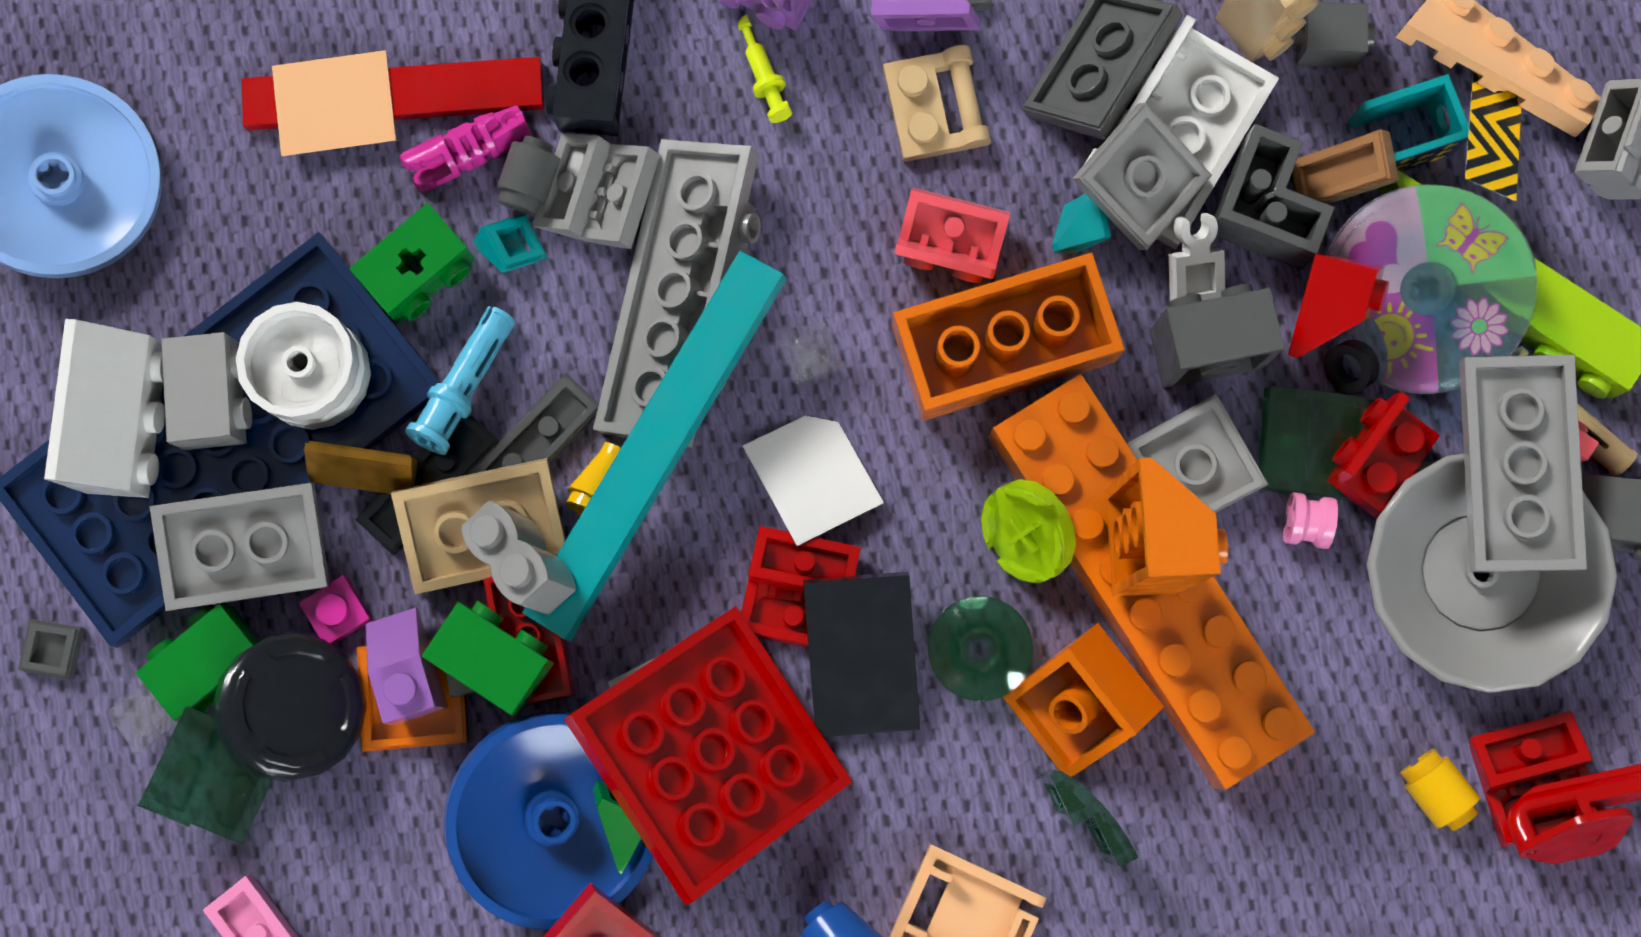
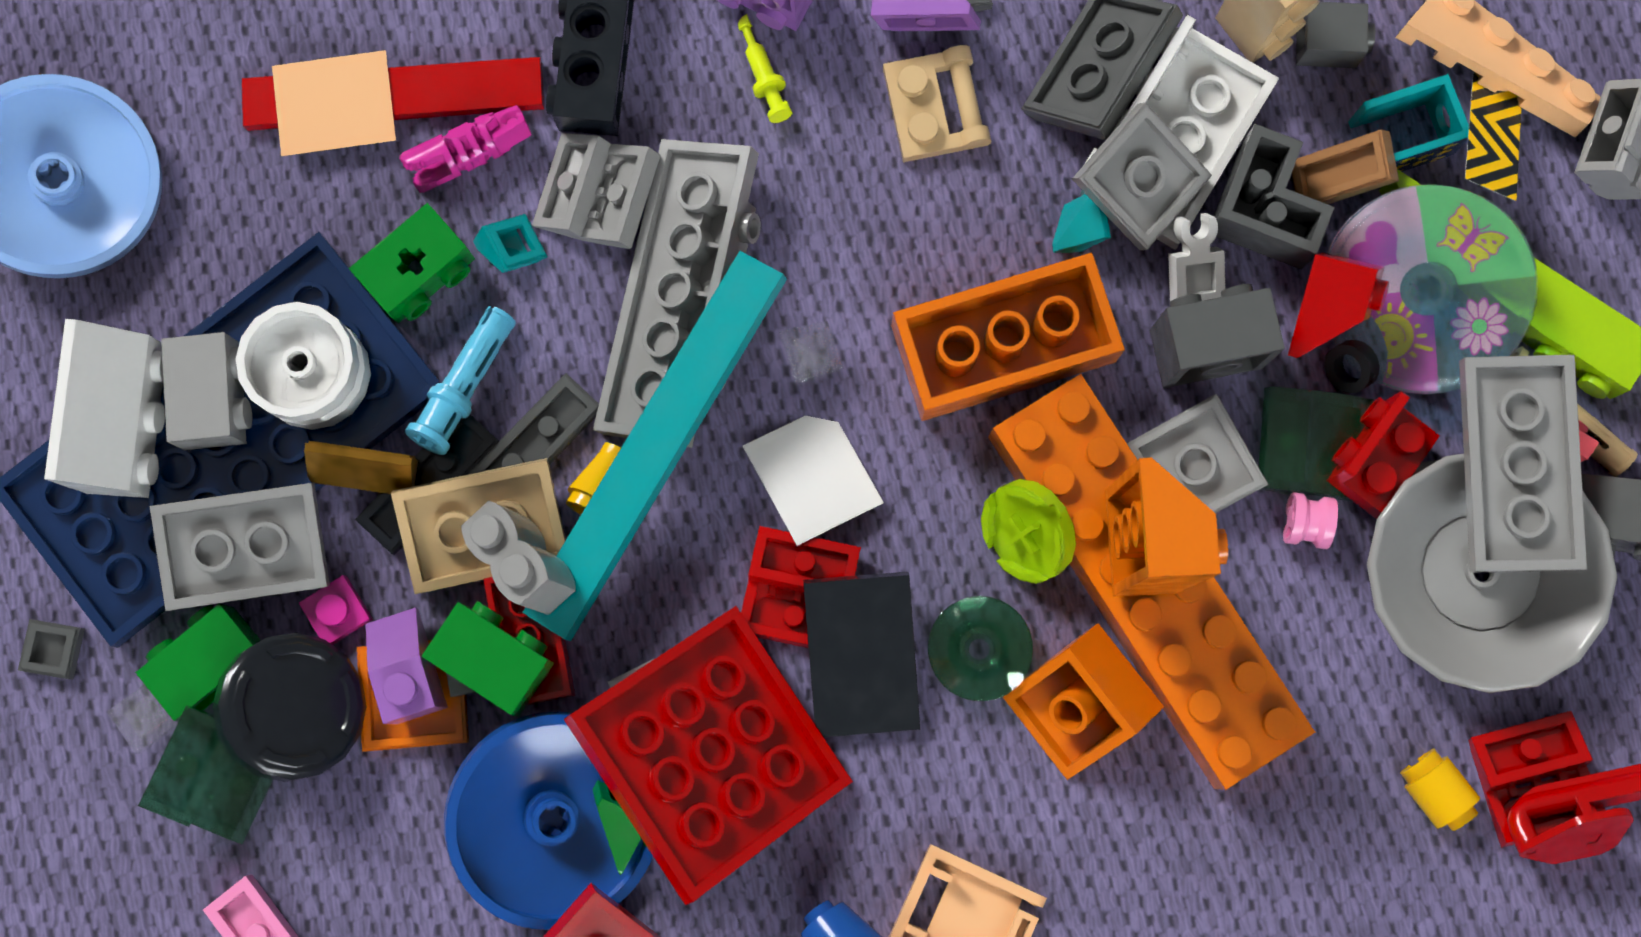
(527, 175): dark grey brick -> none
(951, 235): coral bracket -> none
(1077, 805): slope -> none

